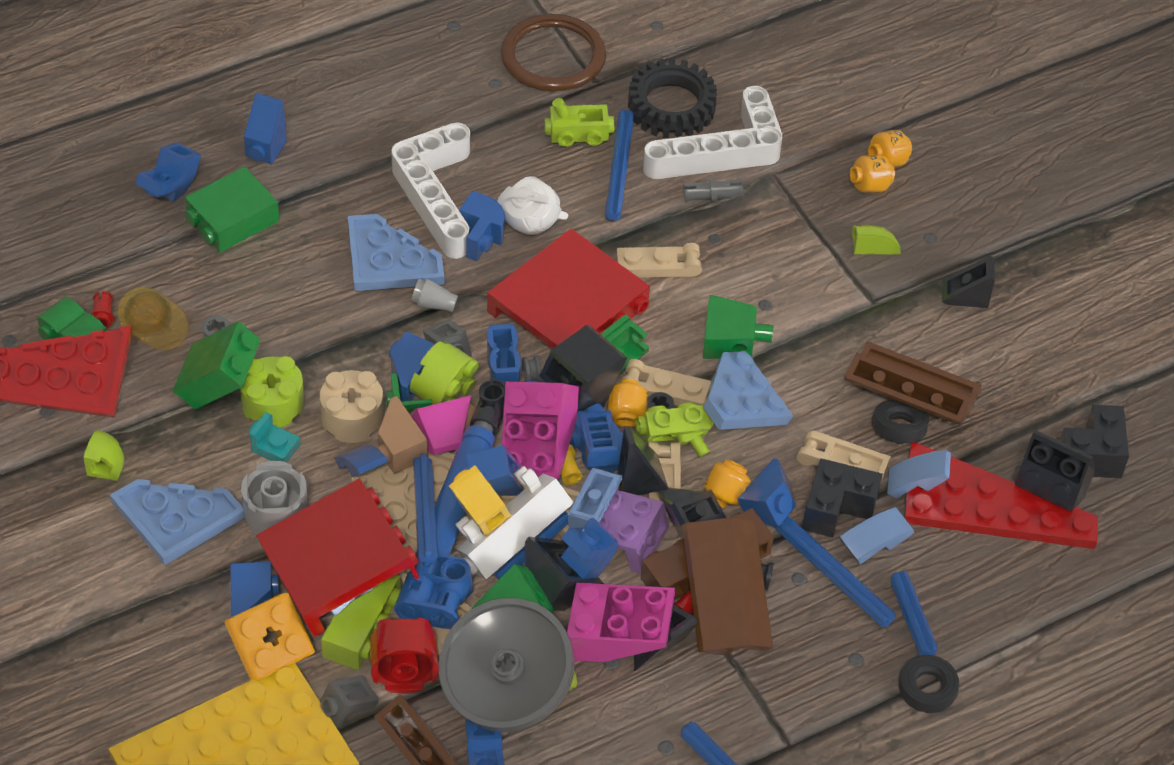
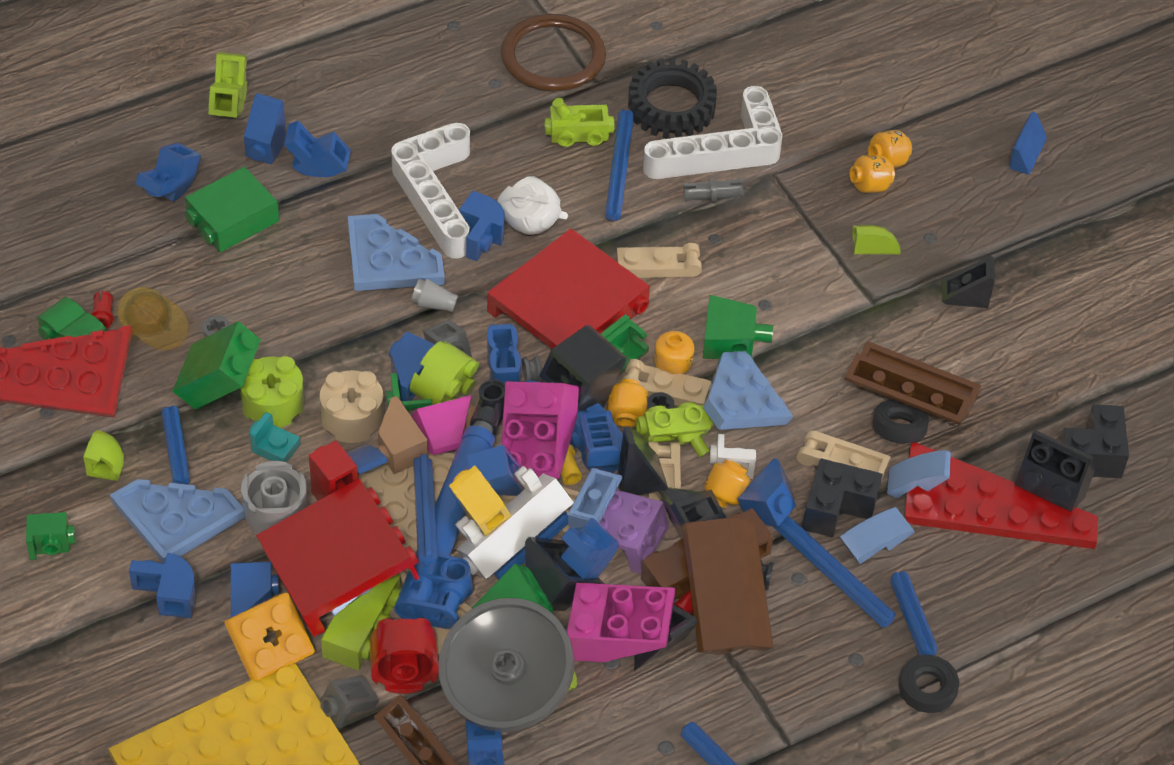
(49, 534): none -> green brick
(170, 580): none -> blue brick
(175, 445): none -> blue axle
(230, 85): none -> lime brick
(318, 156): none -> blue brick
(330, 470): none -> red brick
(674, 352): none -> light orange head
(742, 456): none -> white bracket
(1028, 145): none -> blue slope

